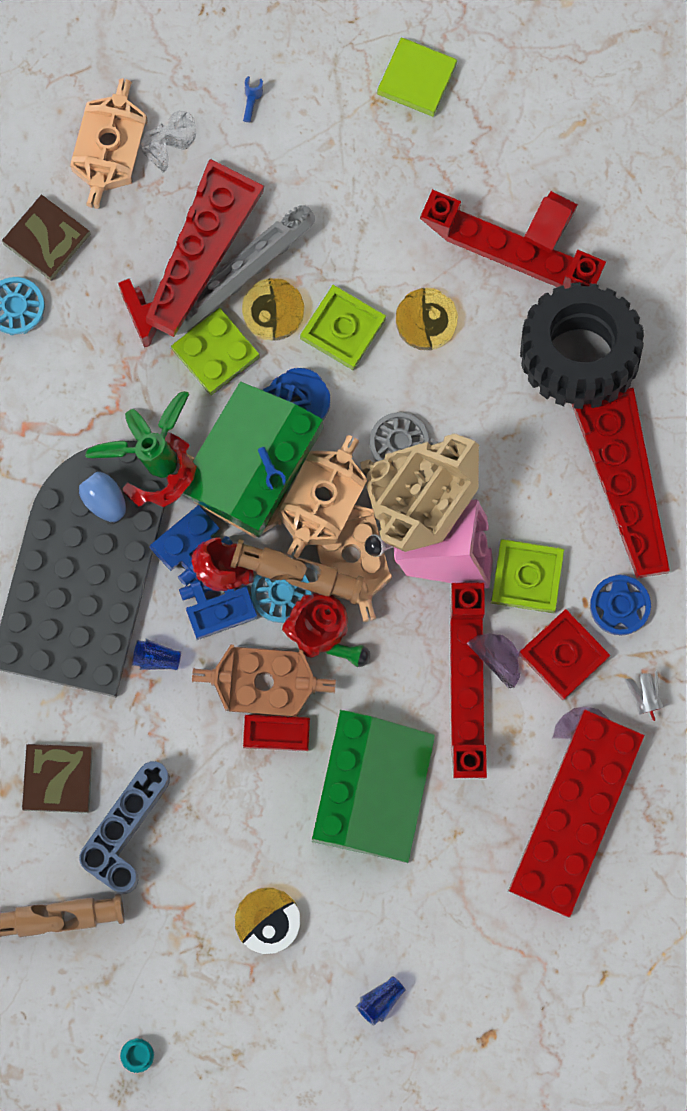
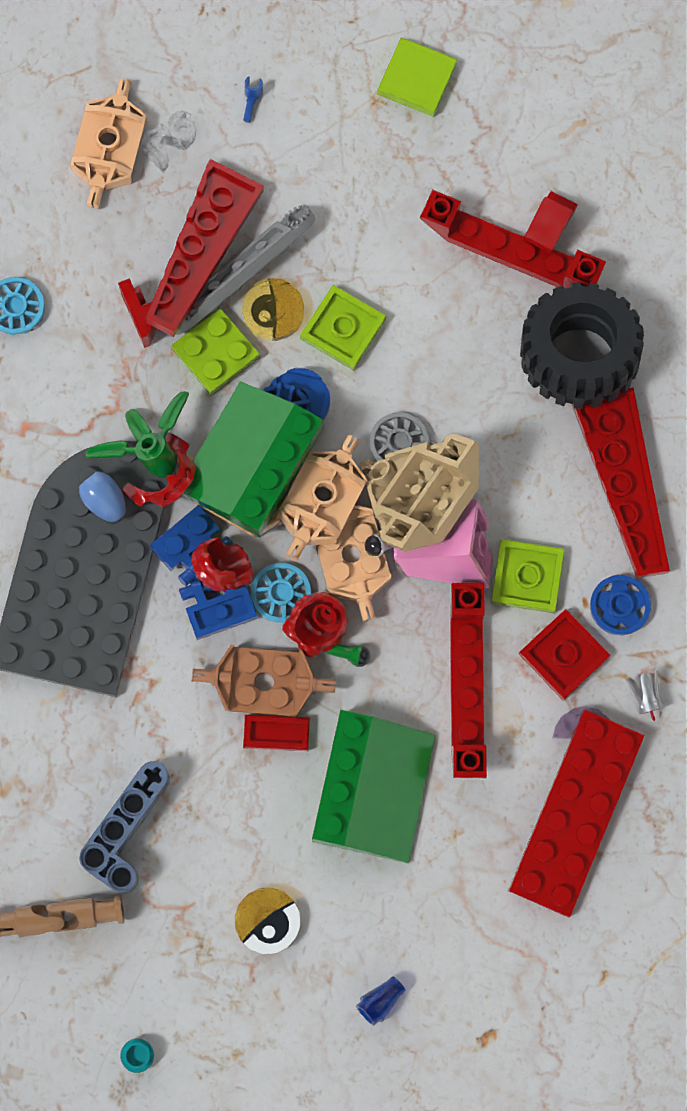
(46, 237): reddish brown tile -> none
(57, 778): reddish brown tile -> none
(154, 656): clear blue cone -> none
(269, 467): blue hand -> none
(279, 566): medium nougat piece -> none
(426, 319): clear yellow tile -> none
(499, 656): clear purple tile -> none

